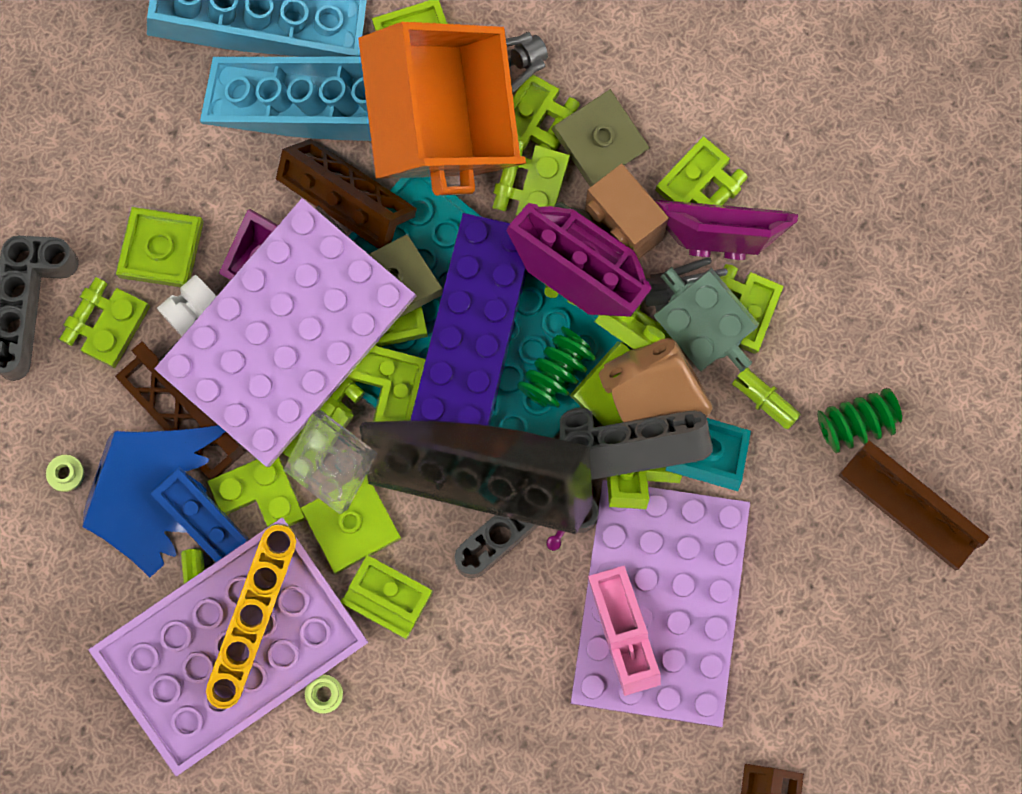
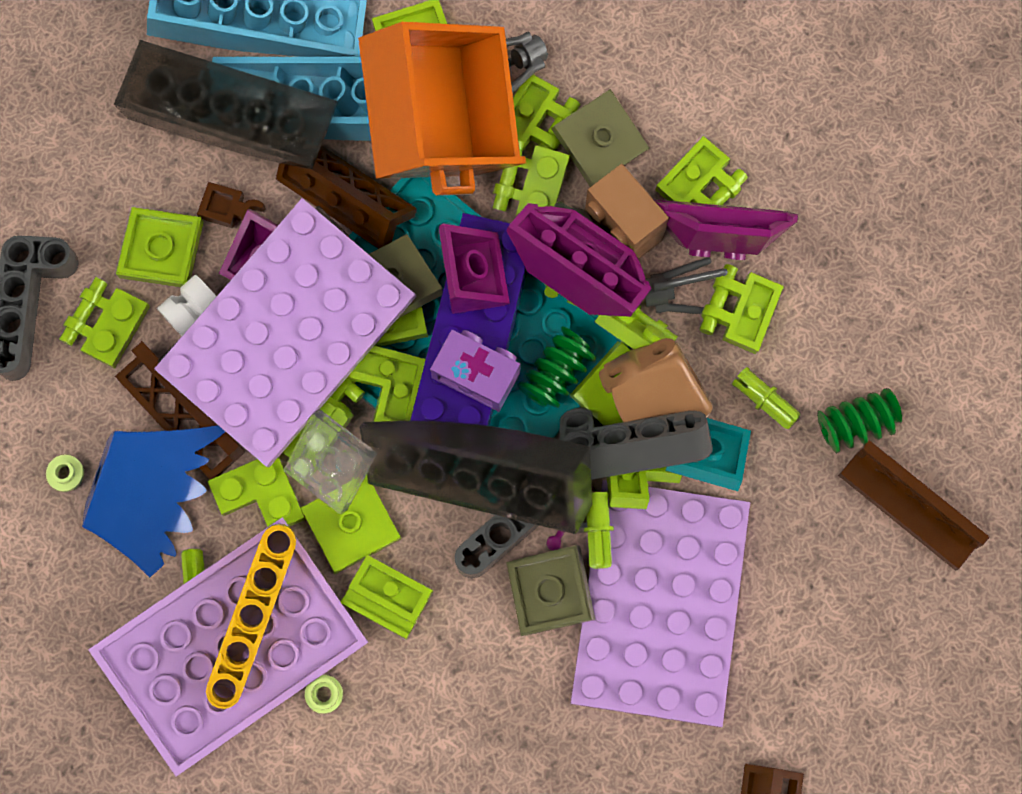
(198, 515): blue plate -> none
(224, 106): none -> clear smoke slope
(225, 205): none -> reddish brown plate
(473, 268): none -> magenta slope
(476, 369): none -> medium lavender brick
(550, 590): none -> olive plate
(599, 532): none -> lime axle
(625, 630): bright pink slope -> none
(706, 319): sand green plate -> none

